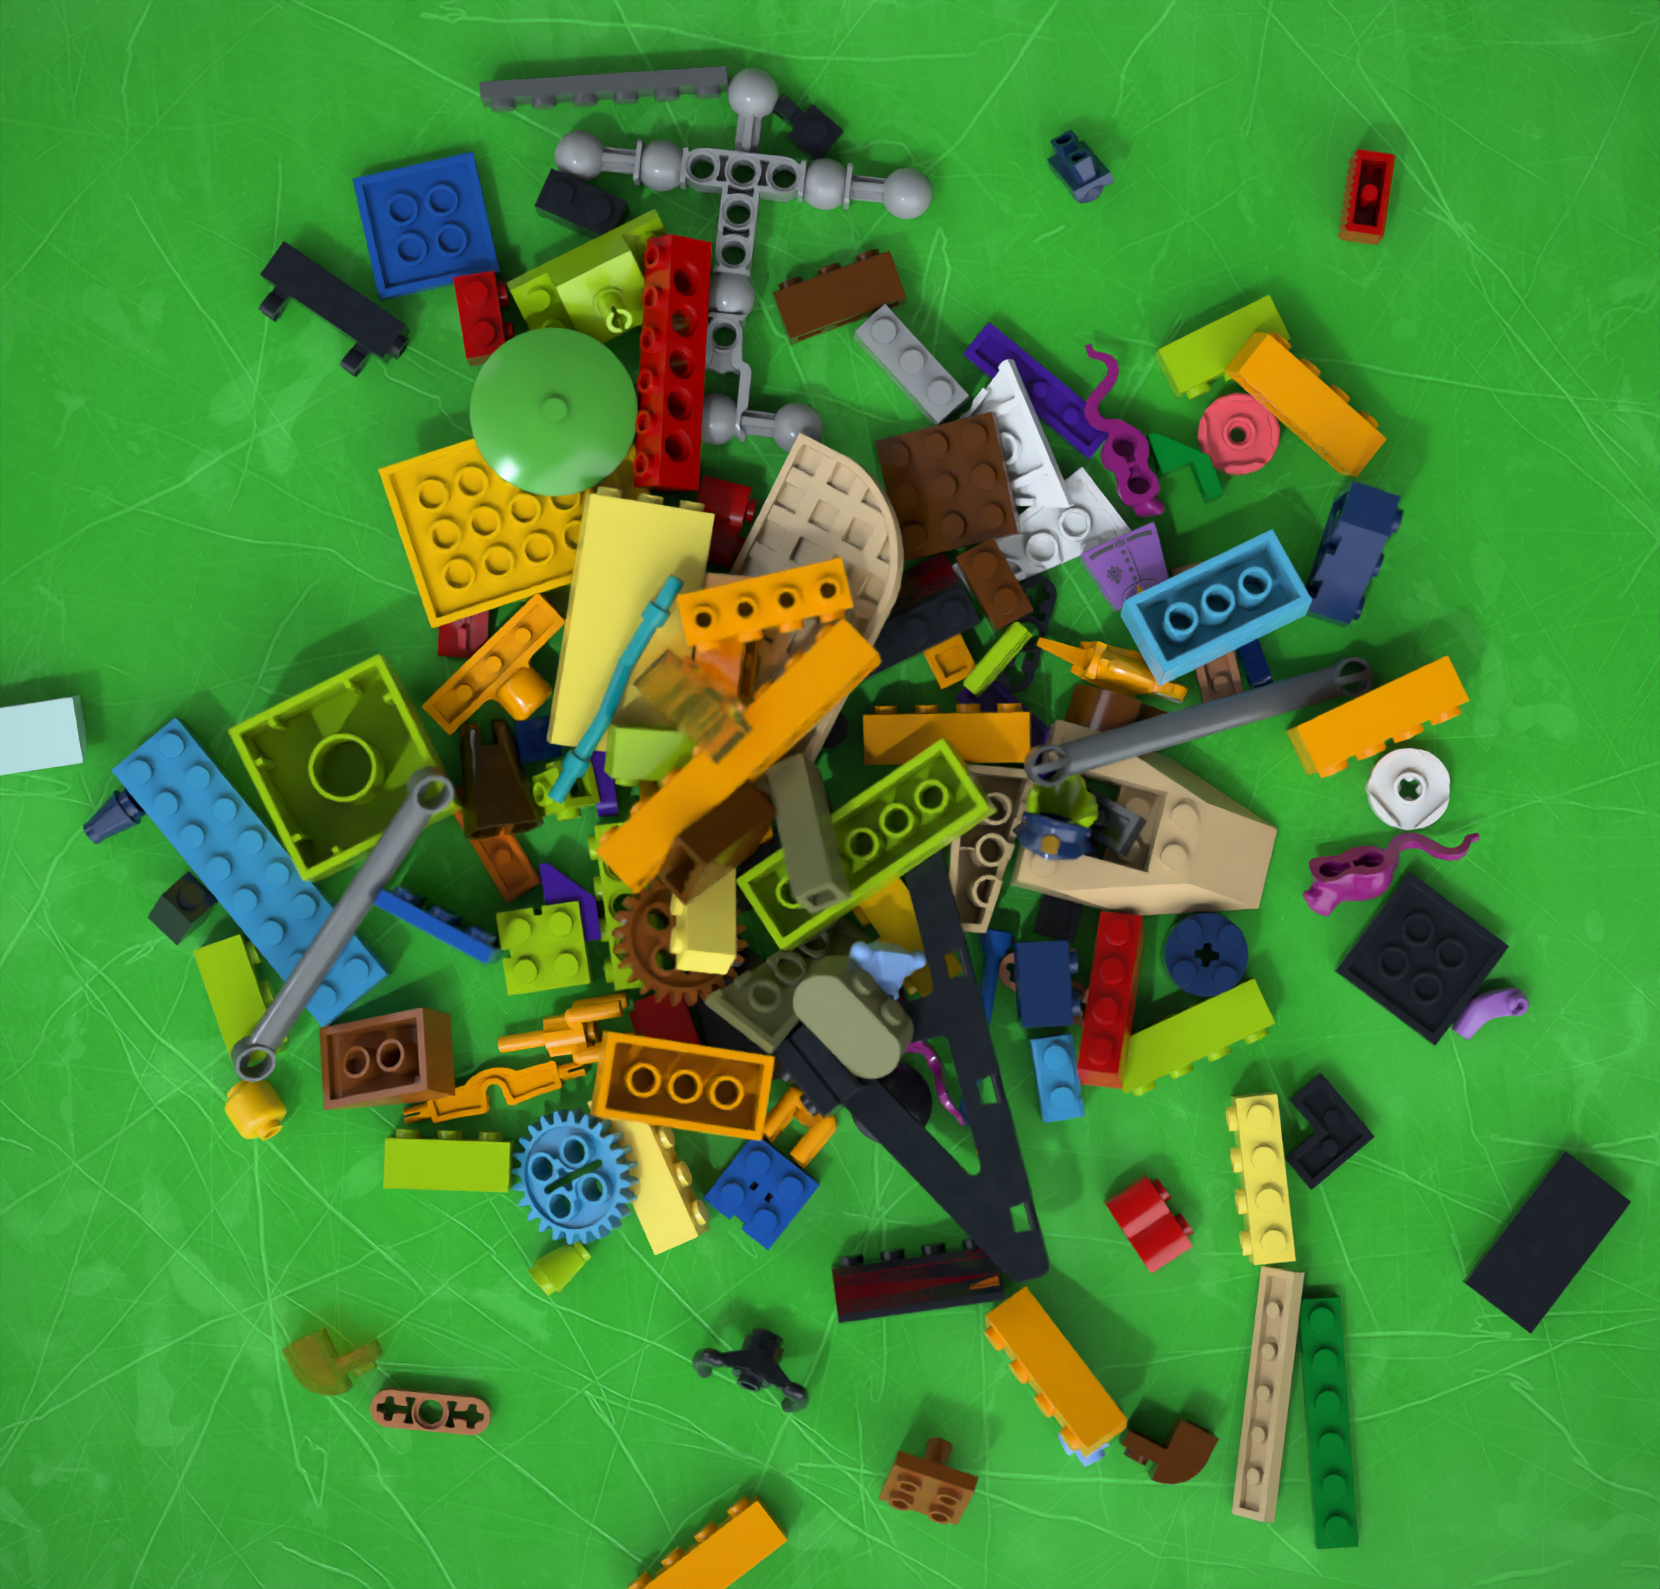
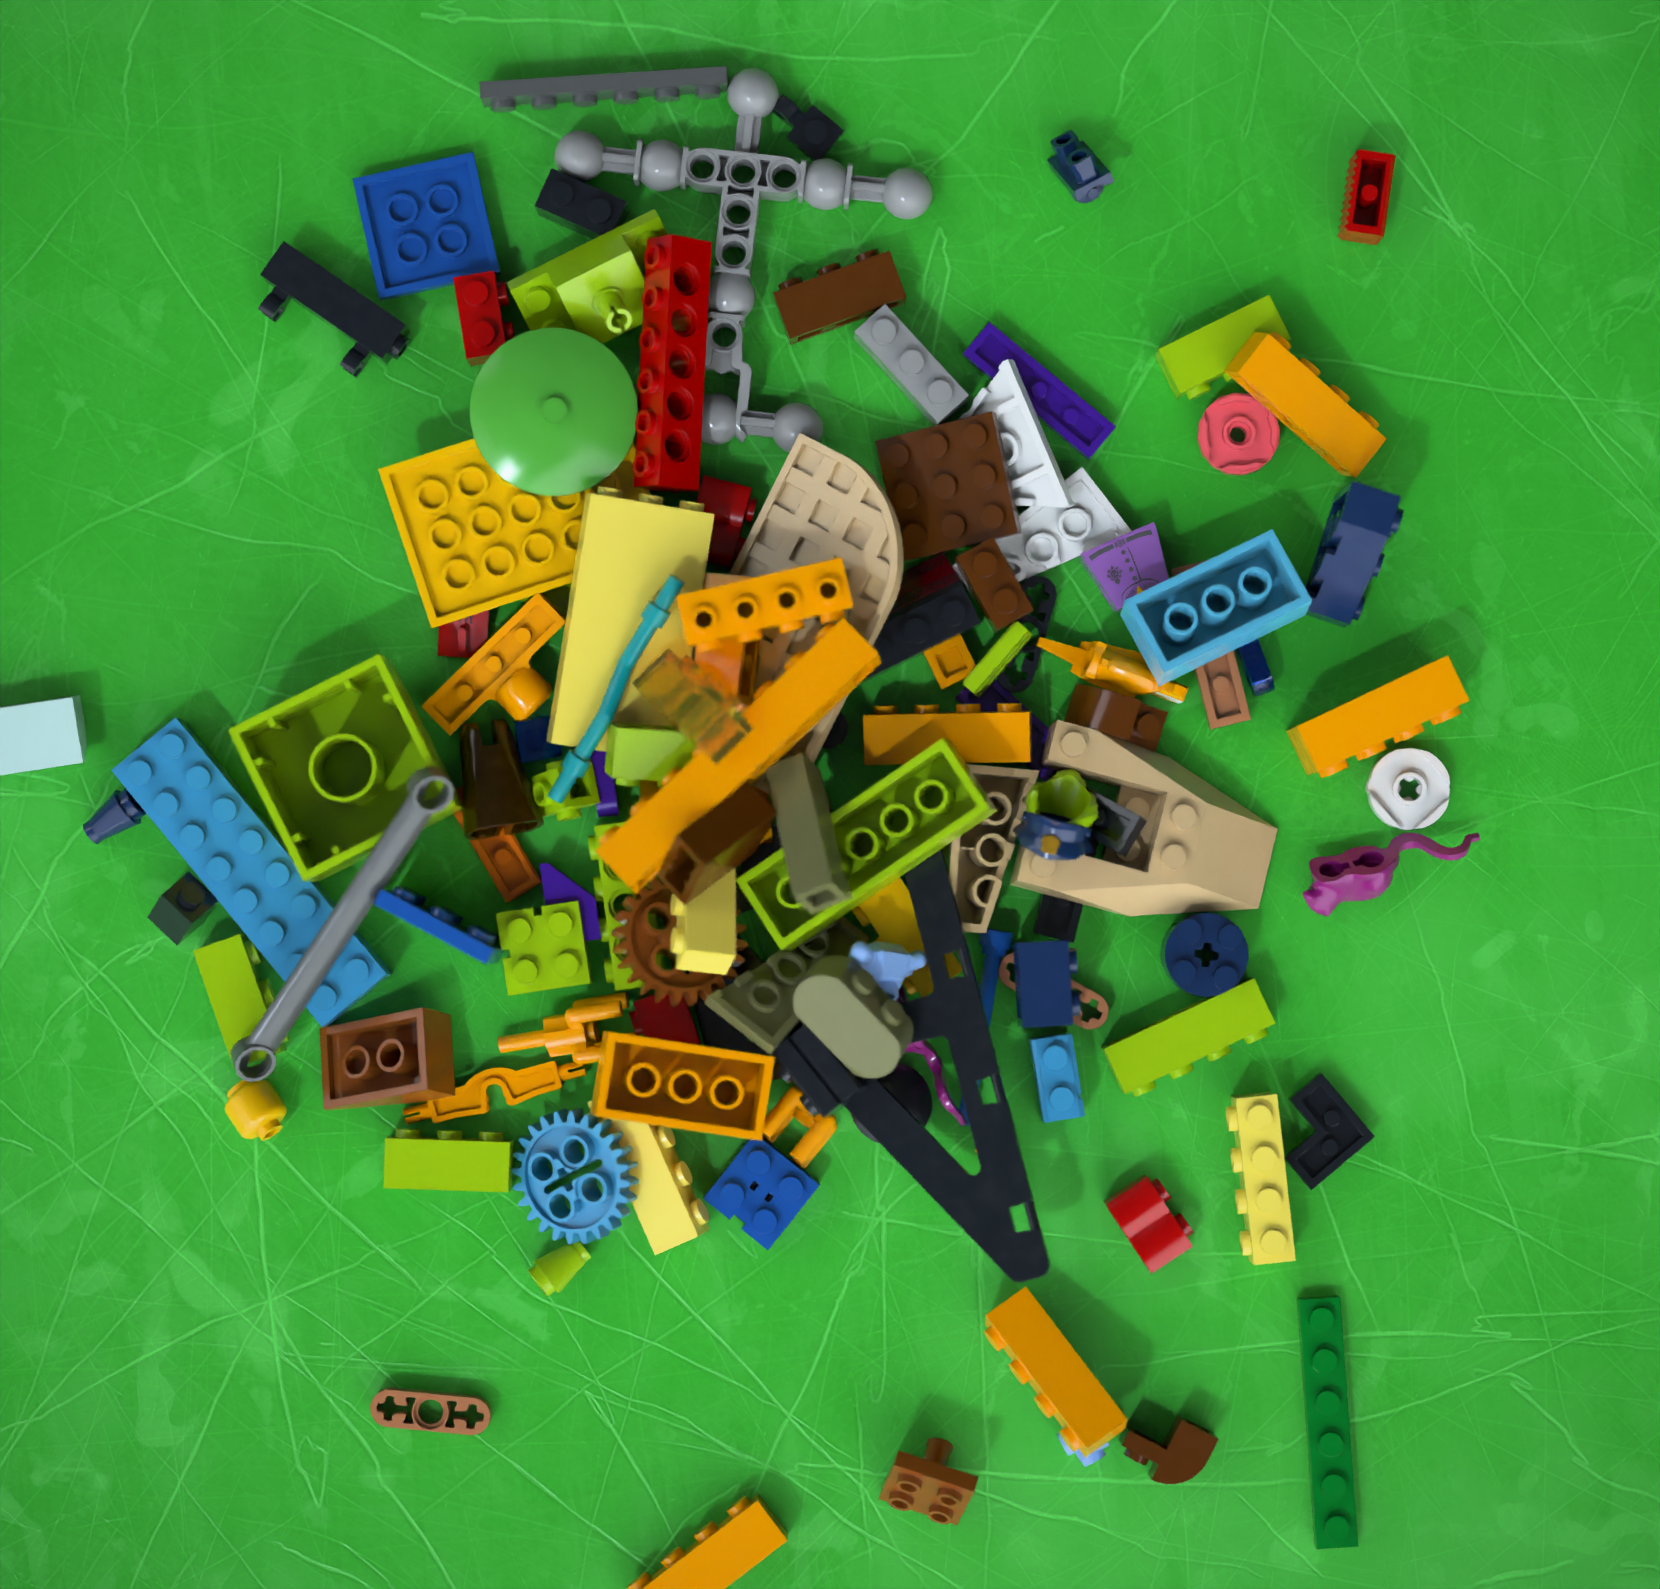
(322, 1369): clear yellow brick -> none
(755, 1367): black piece -> none
(915, 1281): black slope -> none
(1111, 1000): red brick -> none
(1125, 448): magenta animal -> none
(1173, 456): green slope -> none
(1198, 721): dark grey piece -> none
(1267, 1393): tan plate -> none
(1421, 958): black plate -> none
(1488, 1006): medium lavender arm -> none
(1546, 1241): black tile -> none

